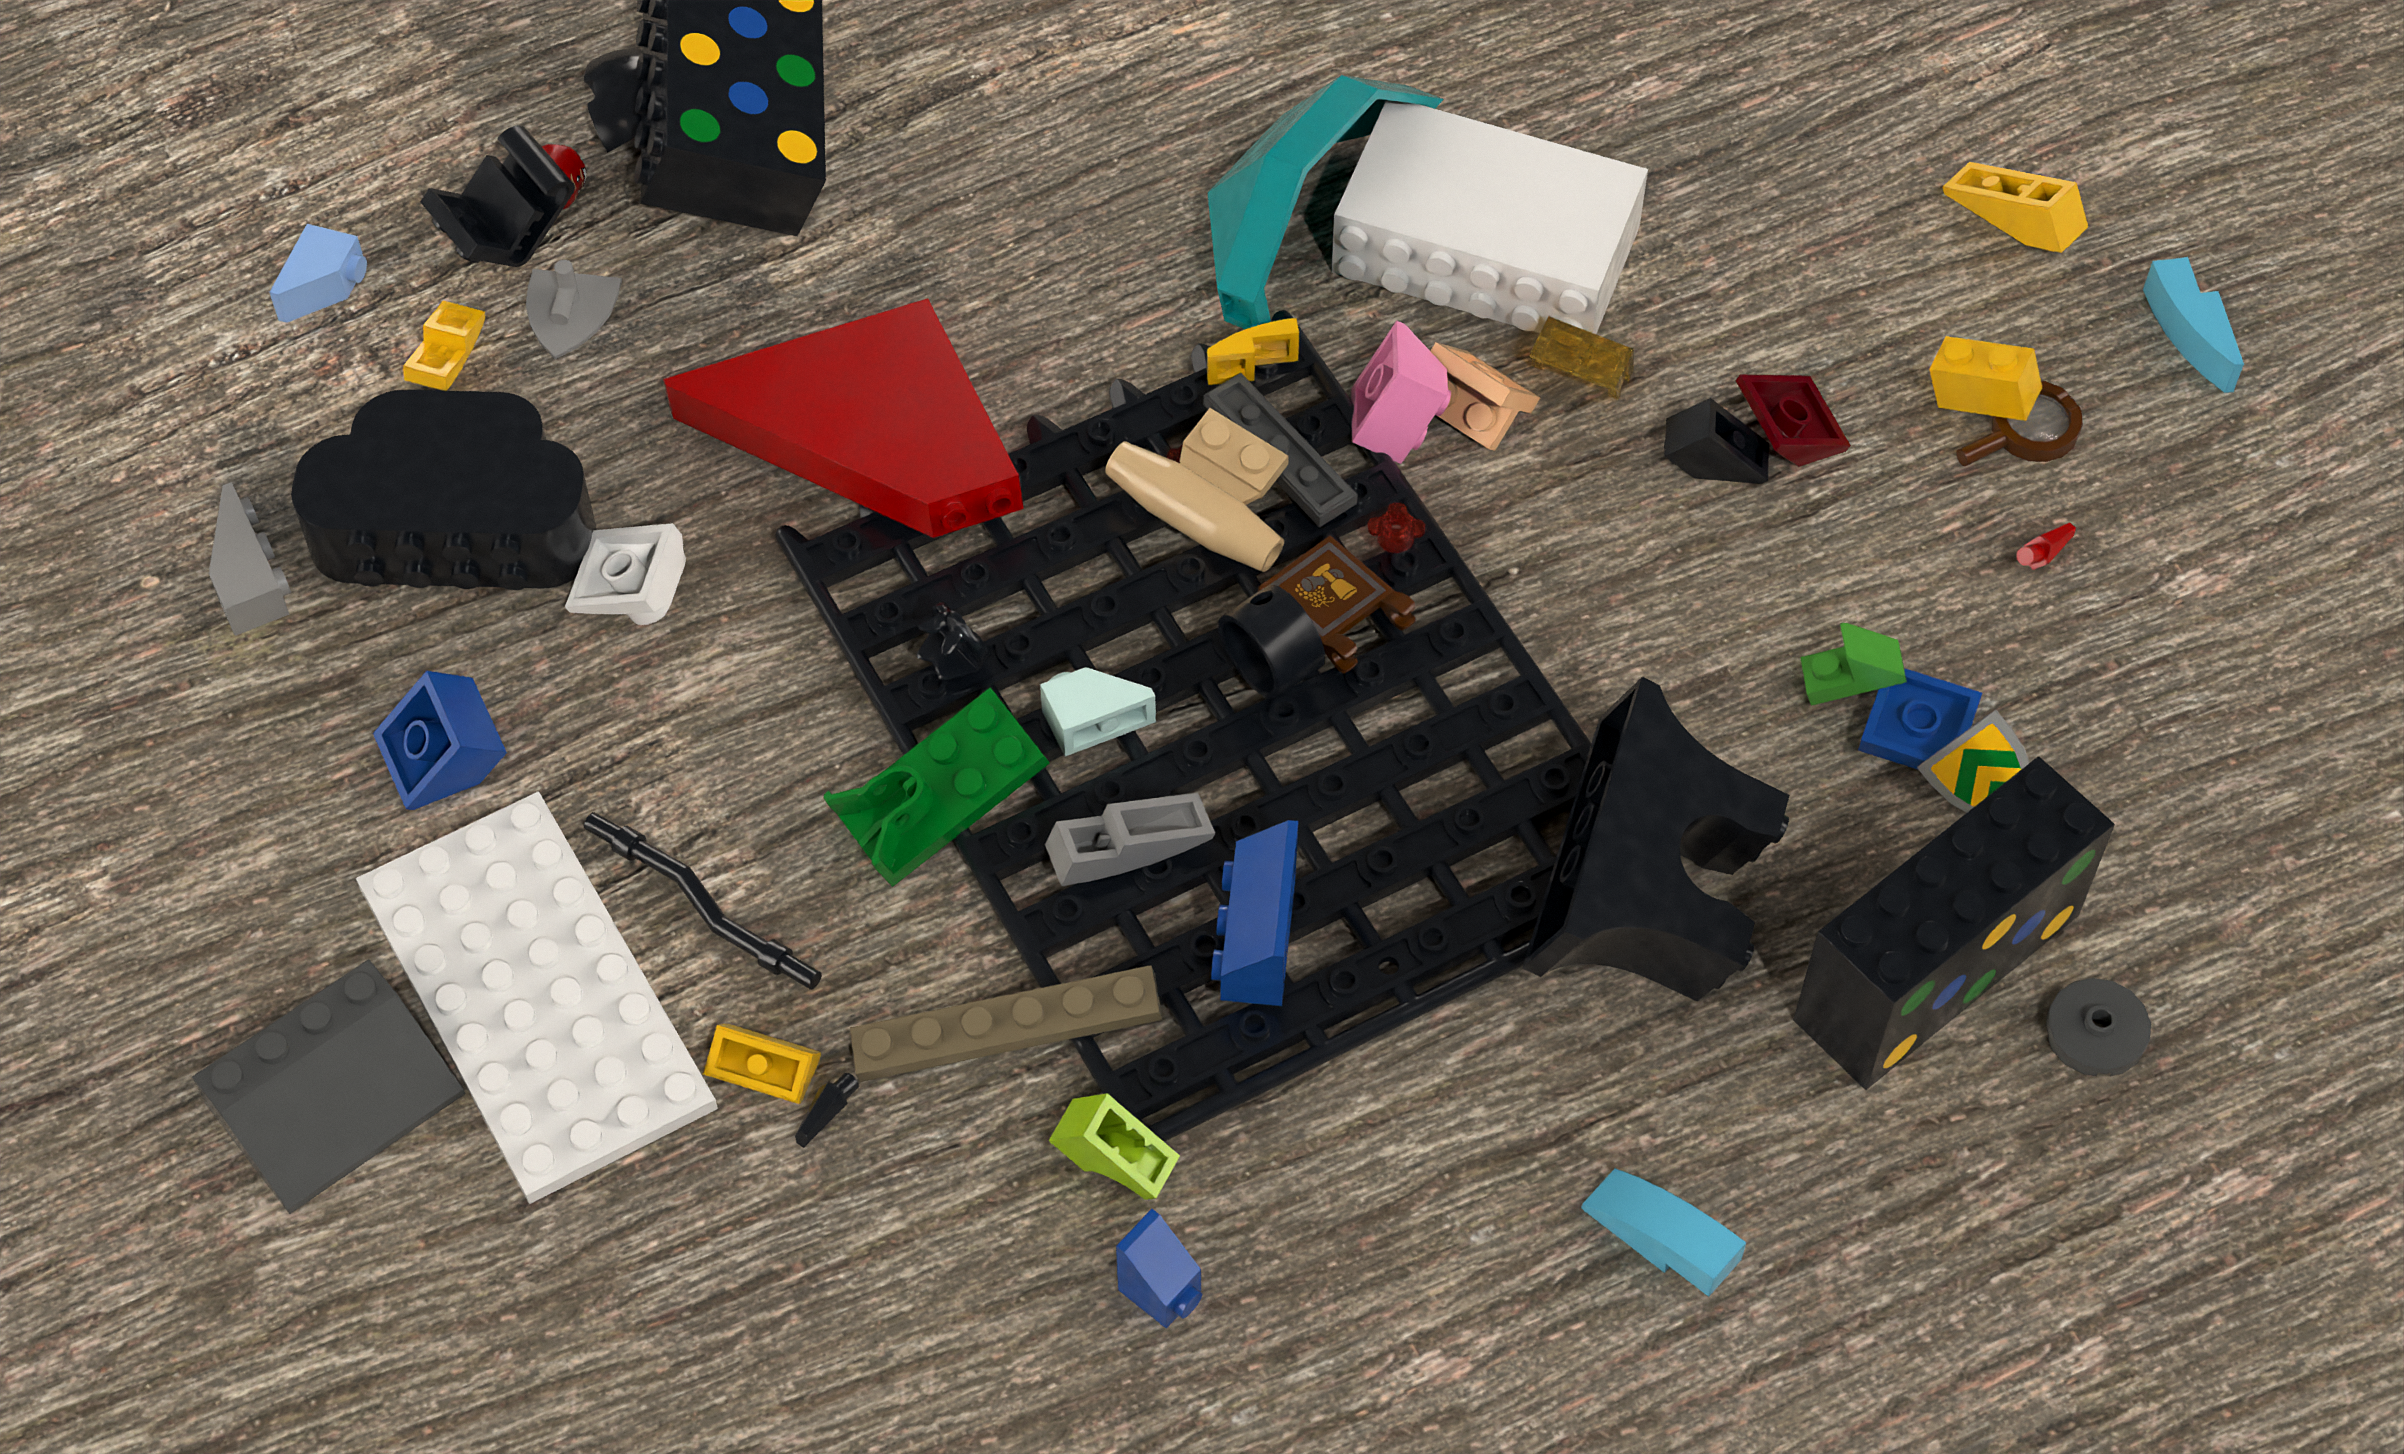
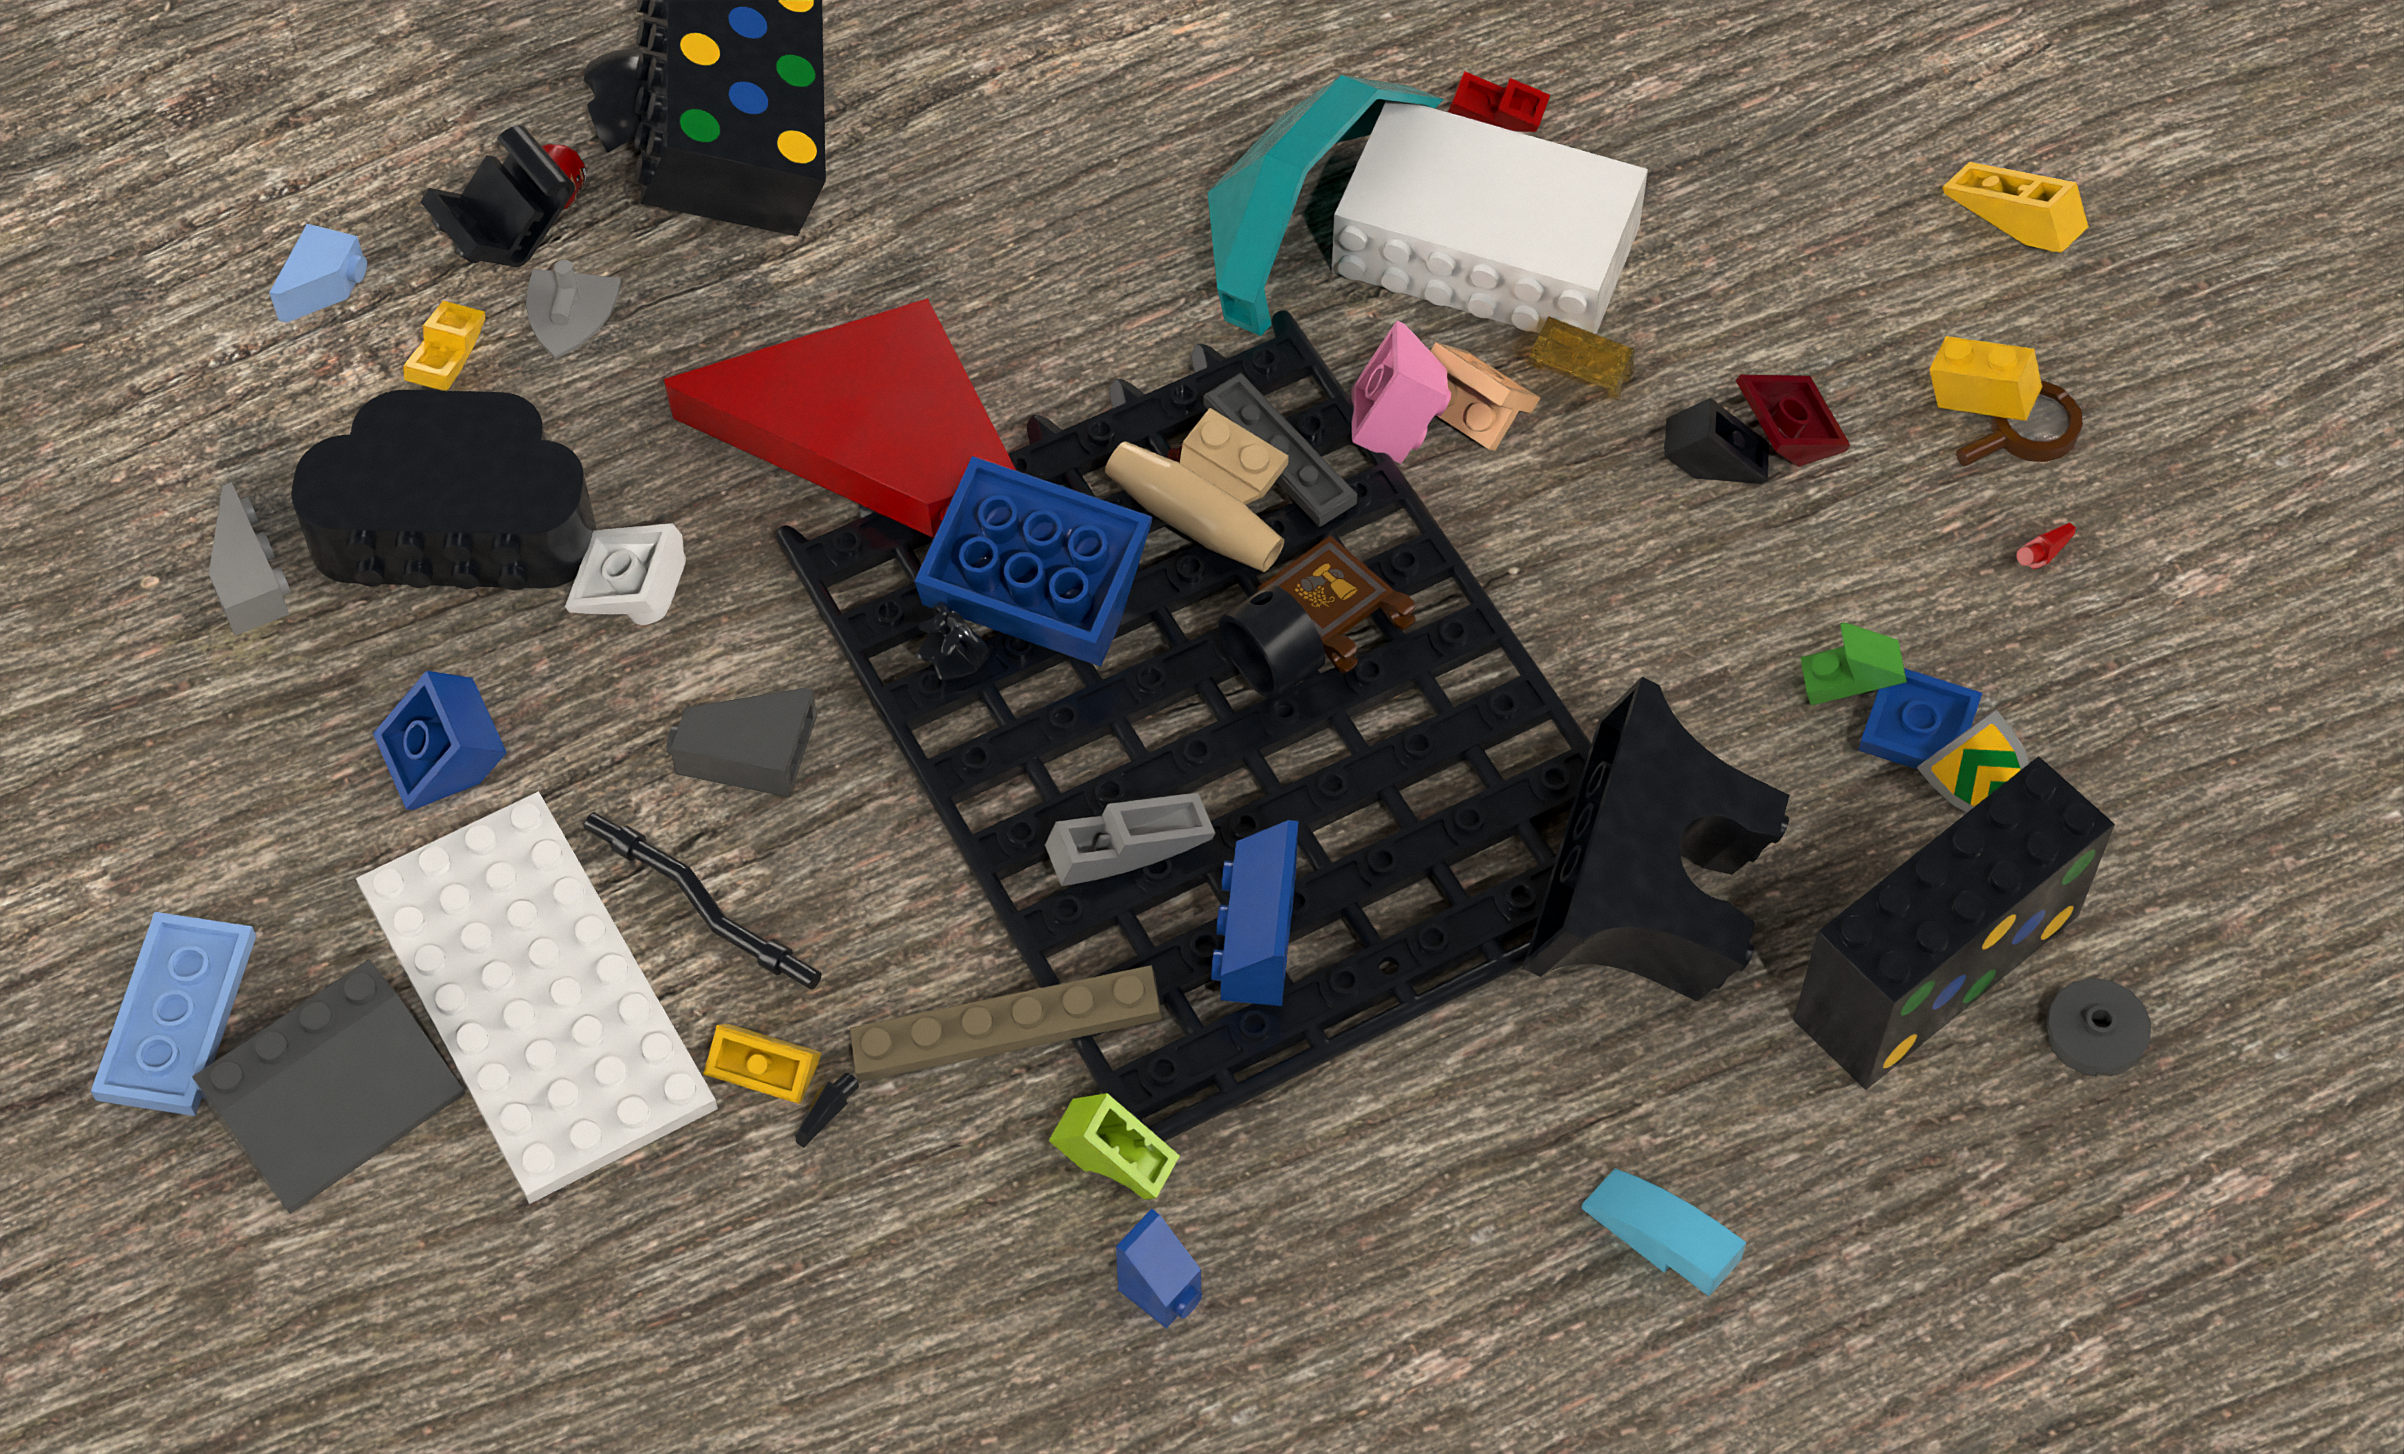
(173, 1013): none -> light blue plate
(745, 740): none -> dark grey slope
(939, 787): green plate -> none
(1034, 560): none -> blue slope
(1094, 708): light aqua slope -> none
(1250, 347): yellow slope -> none
(1395, 539): clear red plate -> none
(1512, 108): none -> red slope
(2194, 321): medium azure slope -> none

